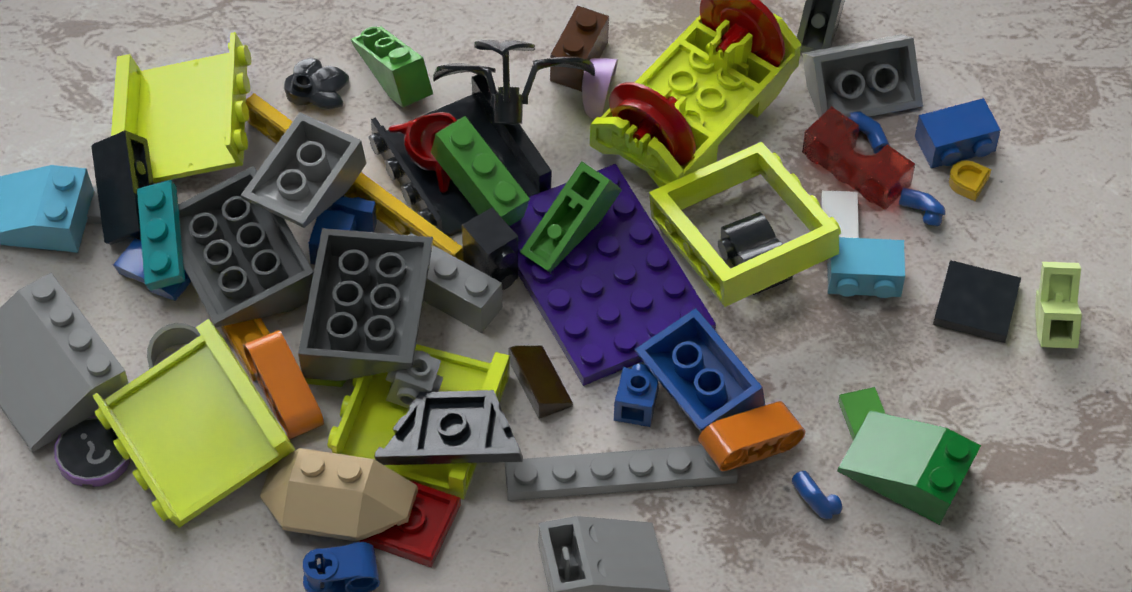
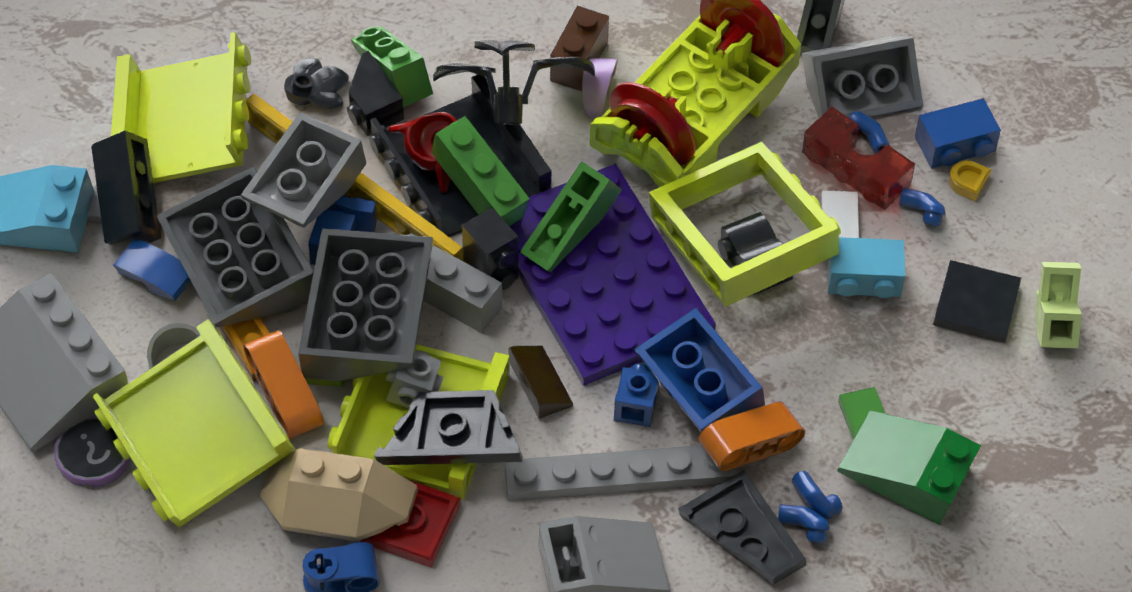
(160, 235): teal plate -> none
(373, 96): none -> black slope
(745, 526): none -> black wing
(805, 517): none -> blue arm

